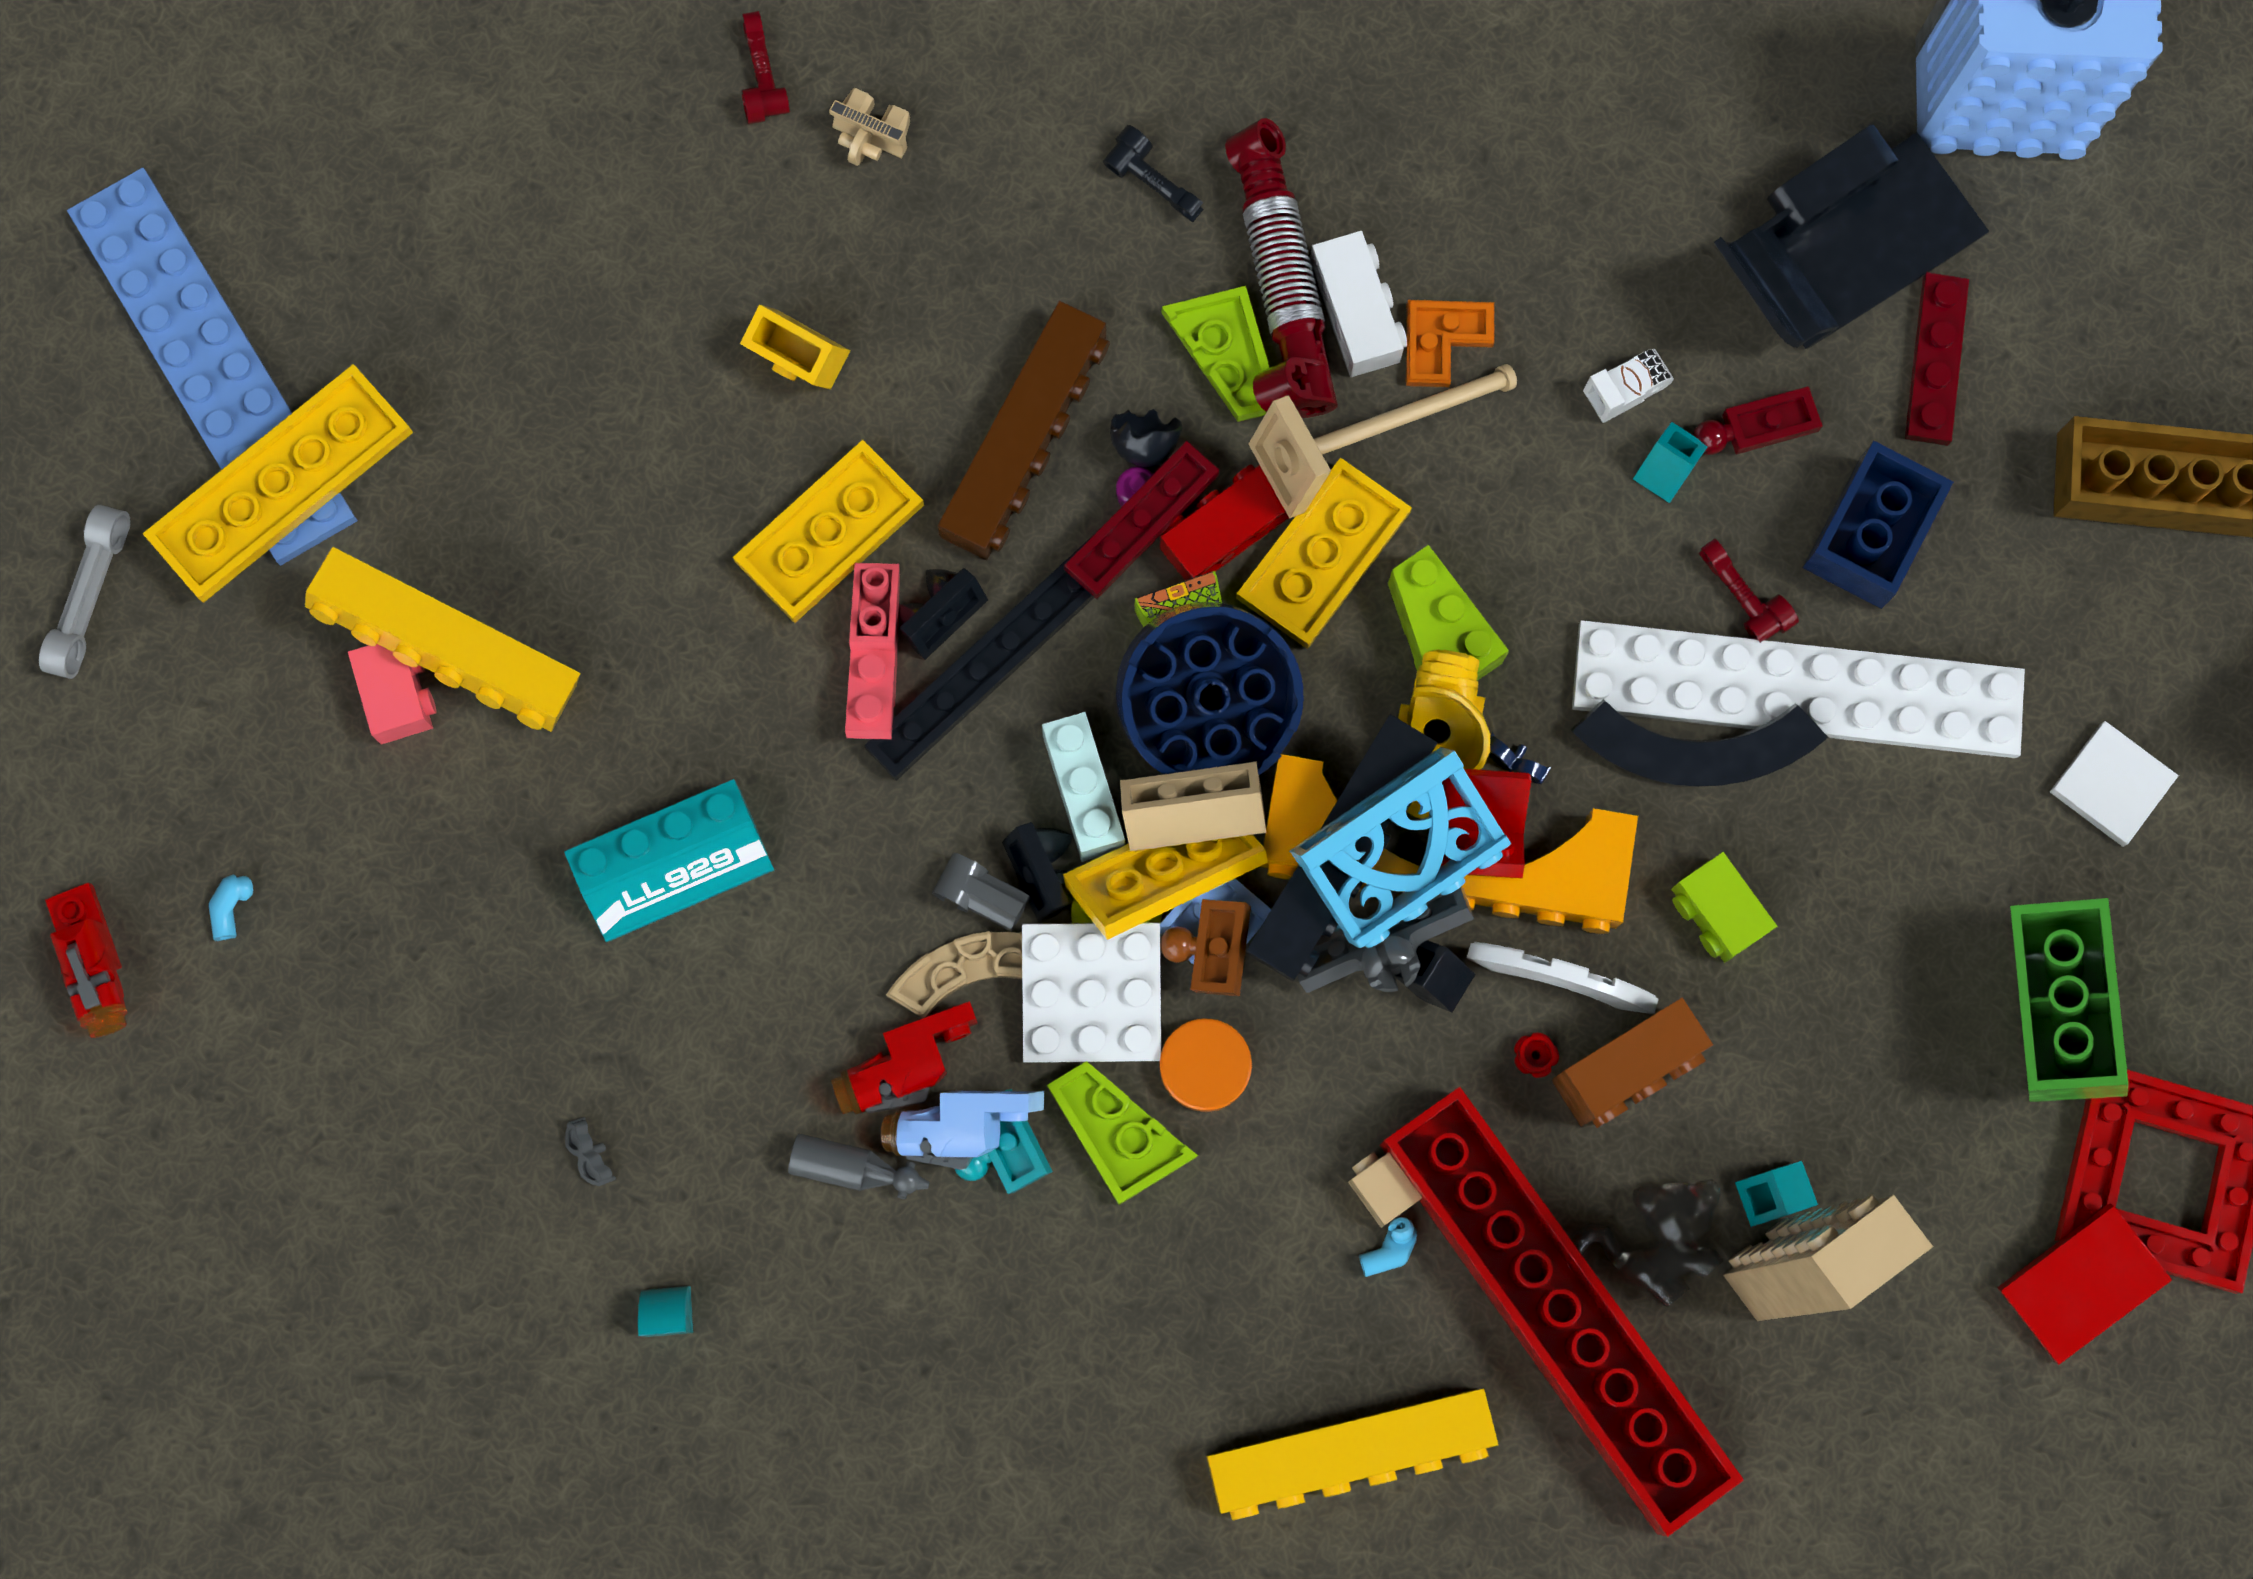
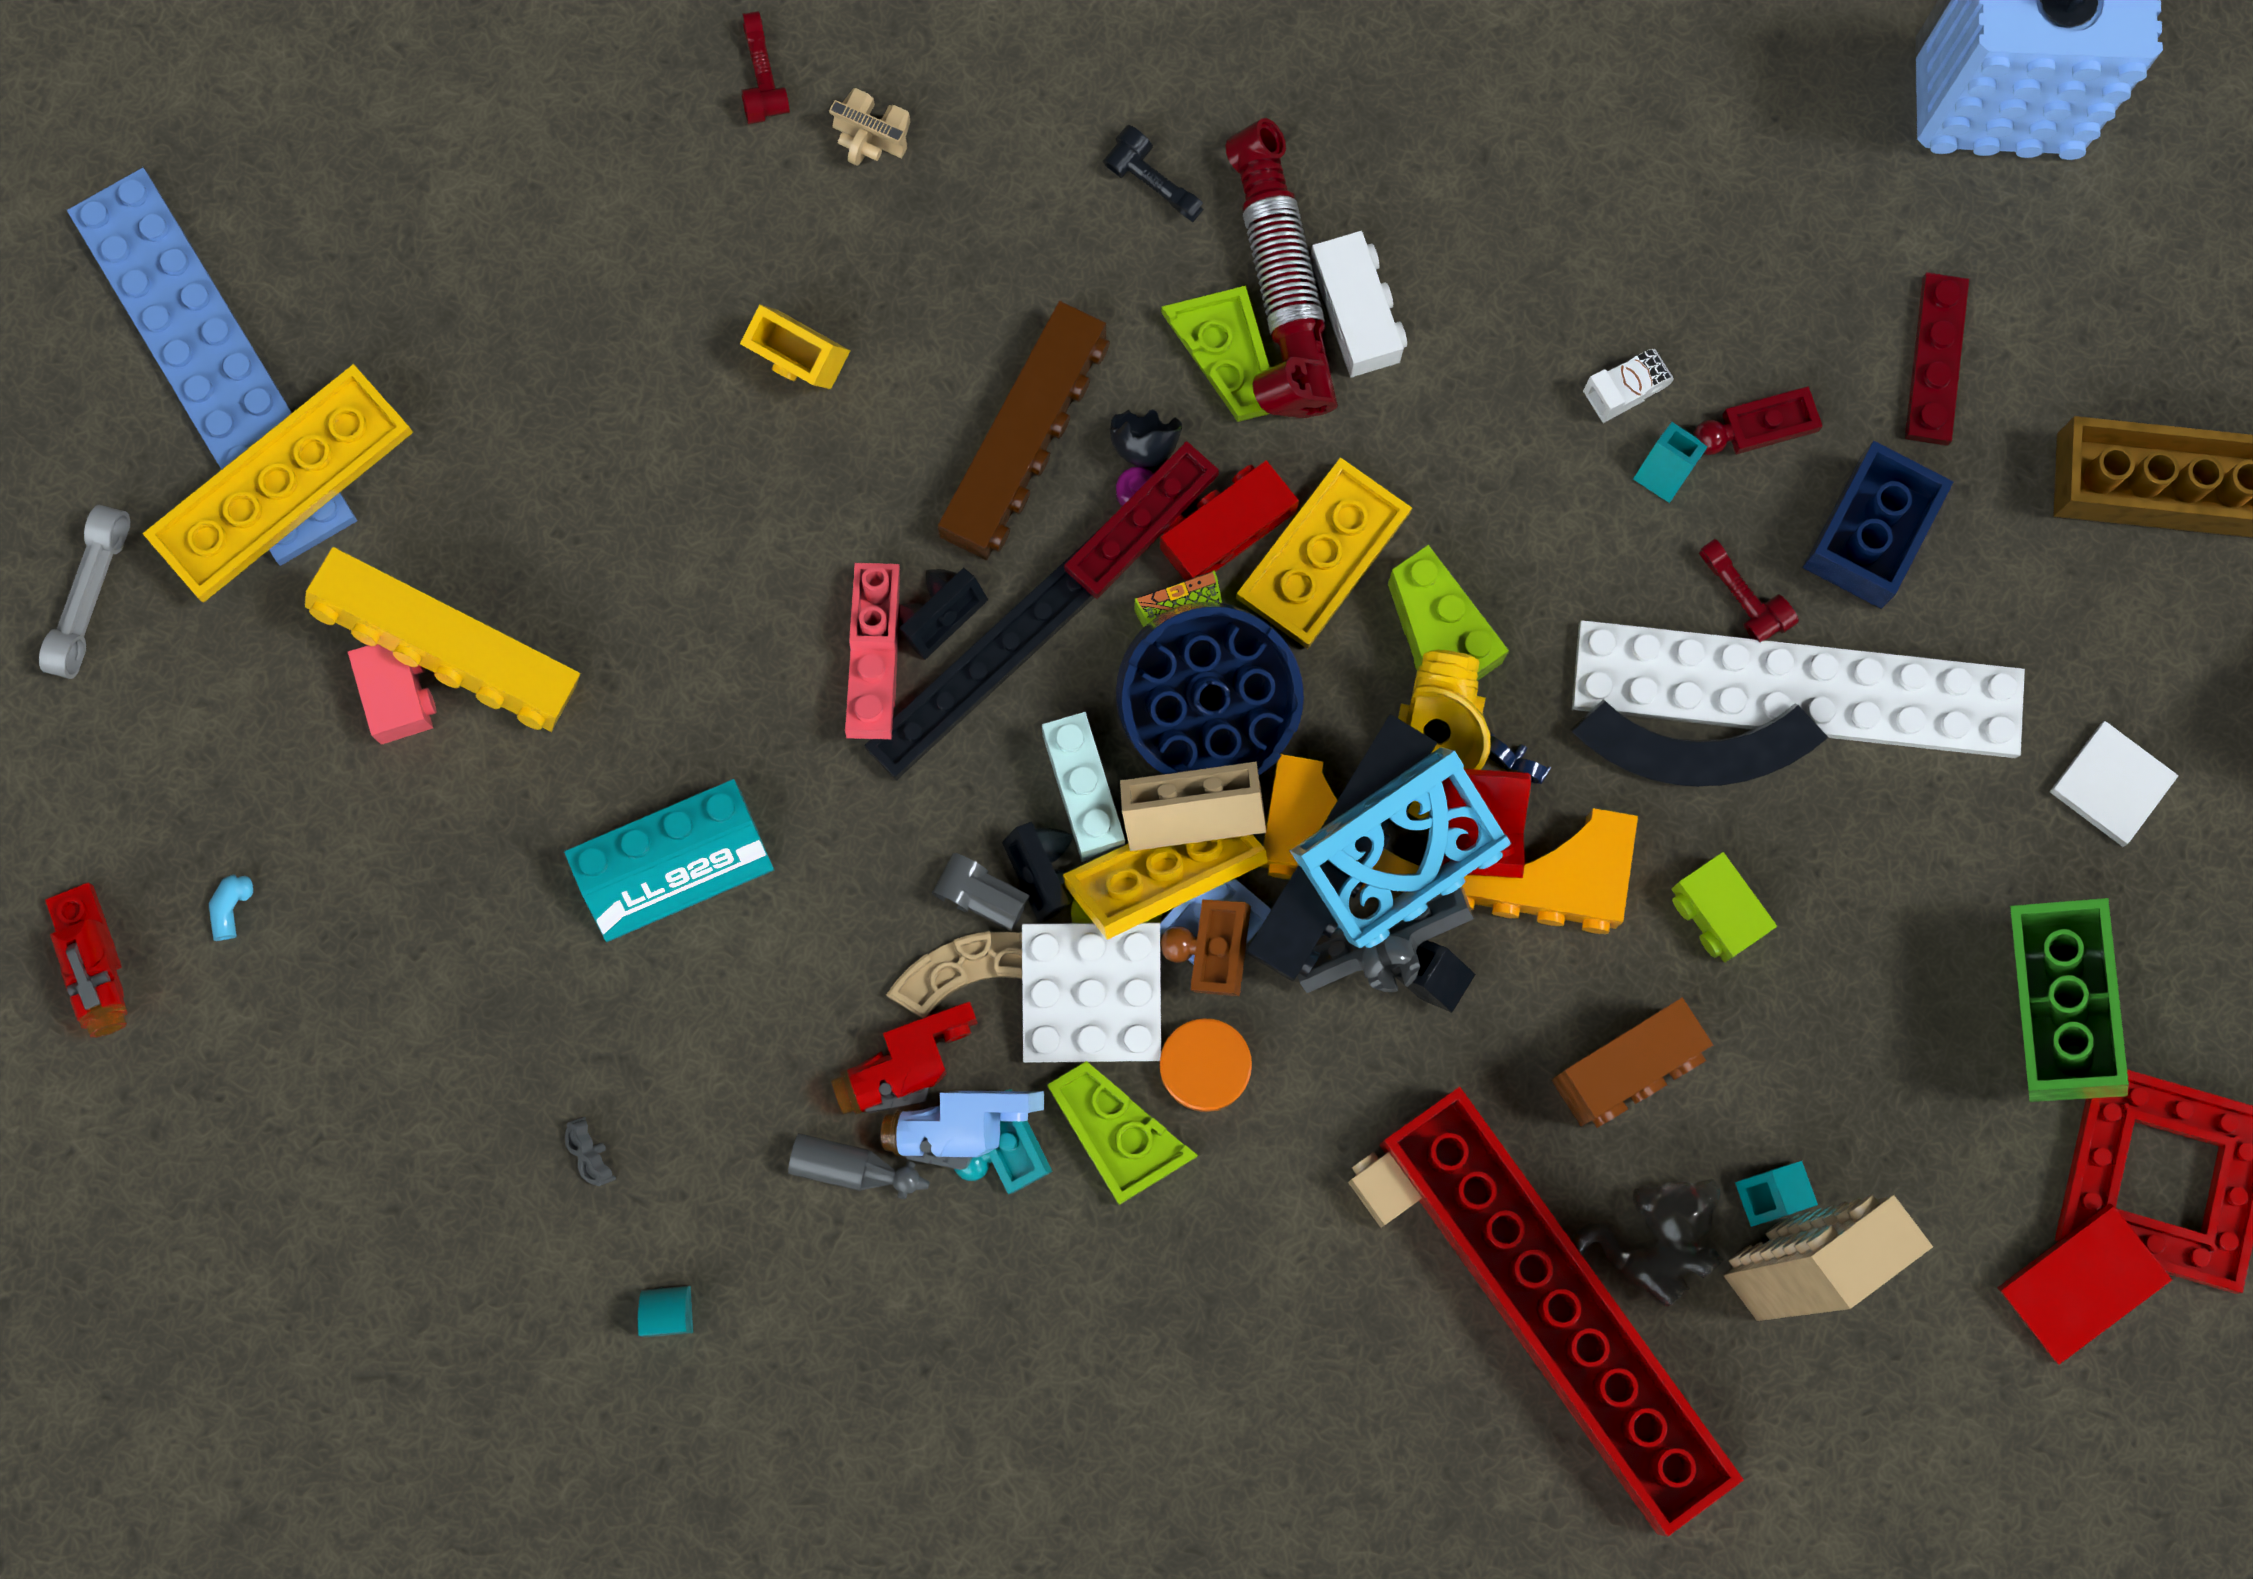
(828, 531): yellow plate -> none
(1296, 460): tan tile -> none
(1352, 1451): yellow brick -> none
(1395, 1248): medium azure arm -> none
(1435, 328): orange tile -> none
(1548, 1055): red plate -> none
(1563, 974): white tile -> none
(1851, 235): black beam -> none

